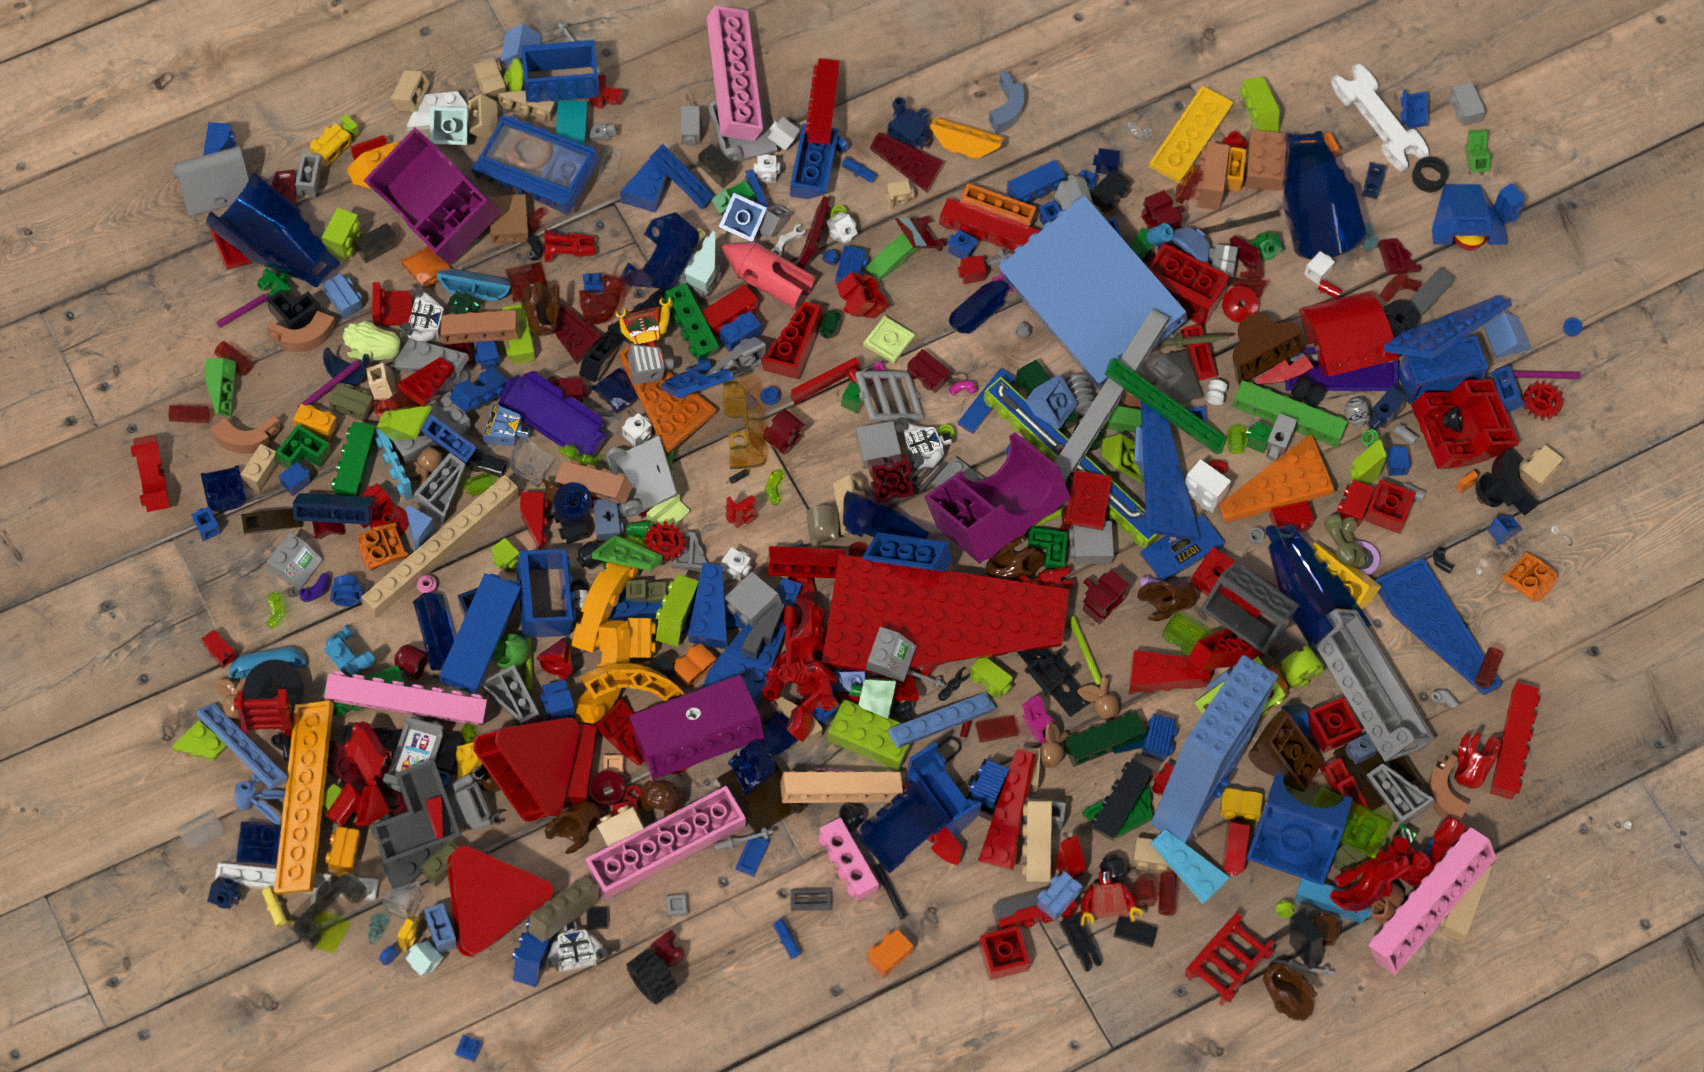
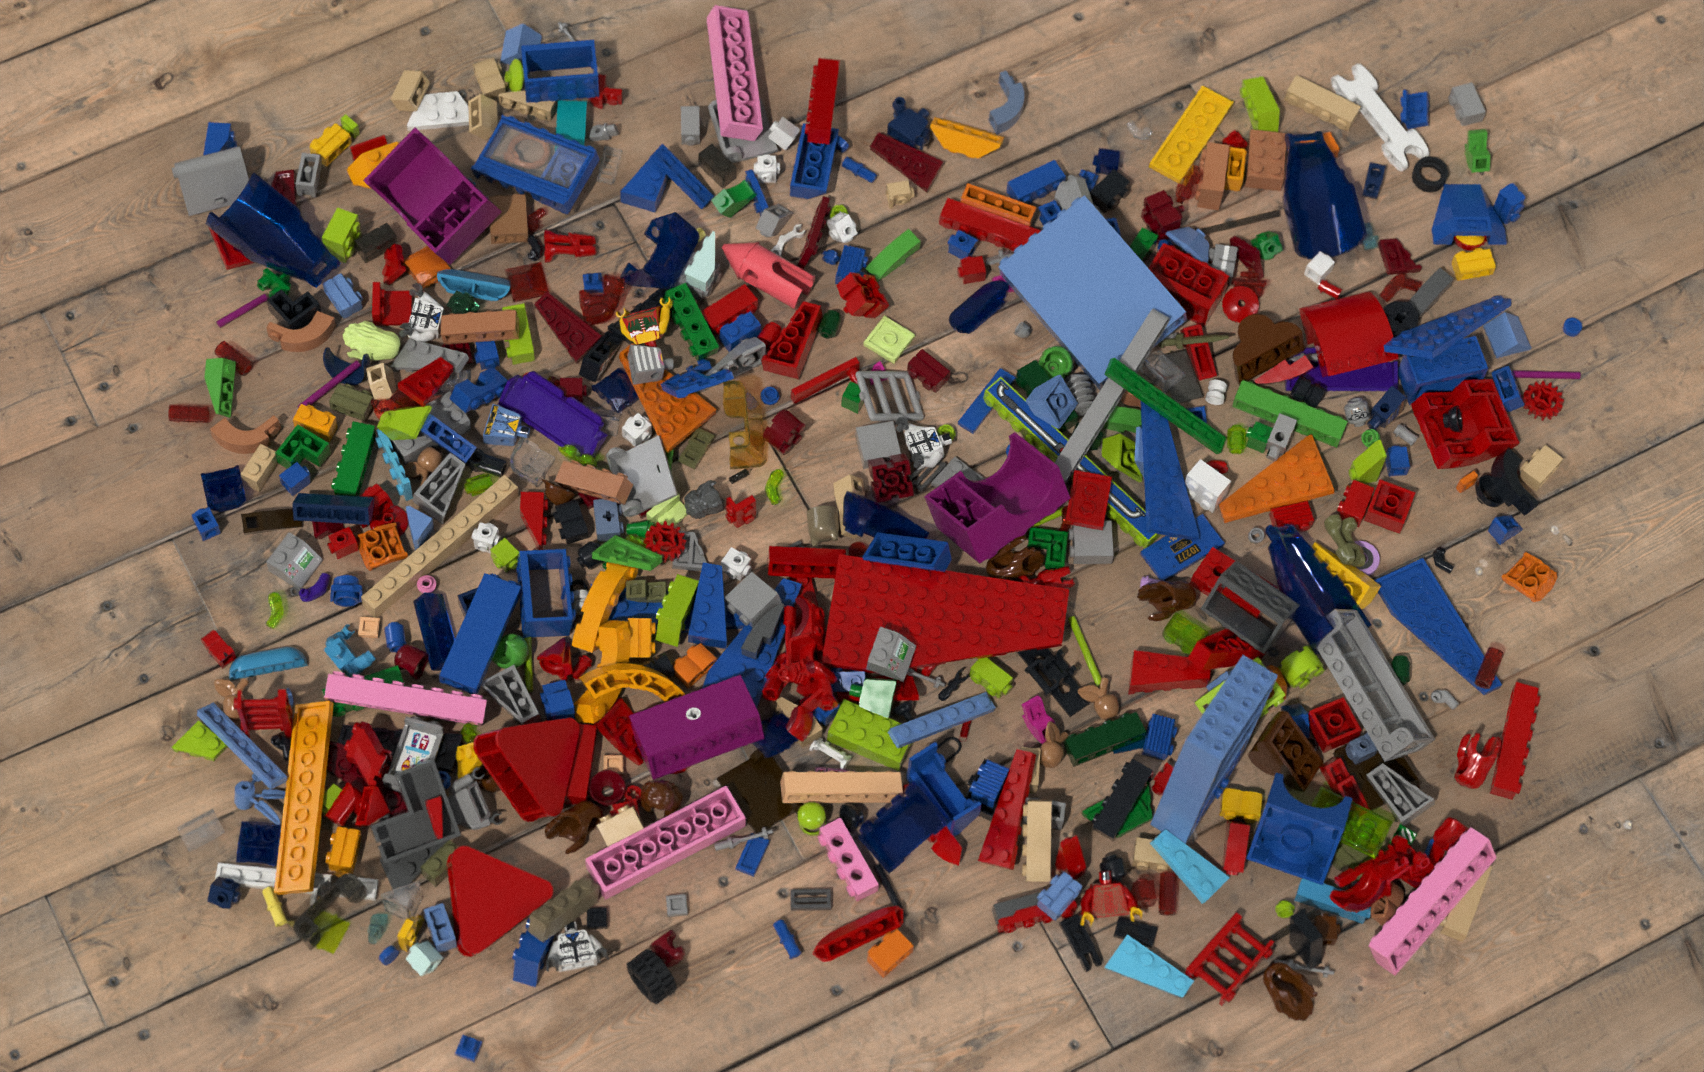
(152, 478): red brick -> none
(274, 672): black piece -> none
(342, 543): none -> red brick
(369, 627): none -> light nougat tile
(393, 266): none -> red wing
(395, 636): none -> blue brick
(448, 125): light aqua brick -> none
(485, 537): none -> white brick
(540, 308): reddish brown hair -> none
(566, 495): clear blue dish -> none
(580, 668): none -> red pin
(696, 448): none -> olive slope
(703, 501): none -> dark grey hair
(743, 217): medium blue slope -> none
(752, 766): clear blue slope -> none
(770, 334): none -> red brick
(811, 816): none -> lime helmet
(826, 748): none -> white piece
(859, 933): none -> red brick
(917, 233): dark red flag -> none
(963, 385): dark pink arm -> none
(996, 729): clear red plate -> none
(1004, 953): red brick -> none
(1059, 359): none -> bright green piece
(1105, 596): dark red brick -> none
(1143, 965): none -> medium azure wing
(1160, 234): dark azure brick -> none
(1322, 103): none -> tan brick
(1401, 668): none -> dark green brick
(1419, 493): light grey pin -> none
(1446, 803): nougat arch -> none
(1473, 264): none -> yellow brick

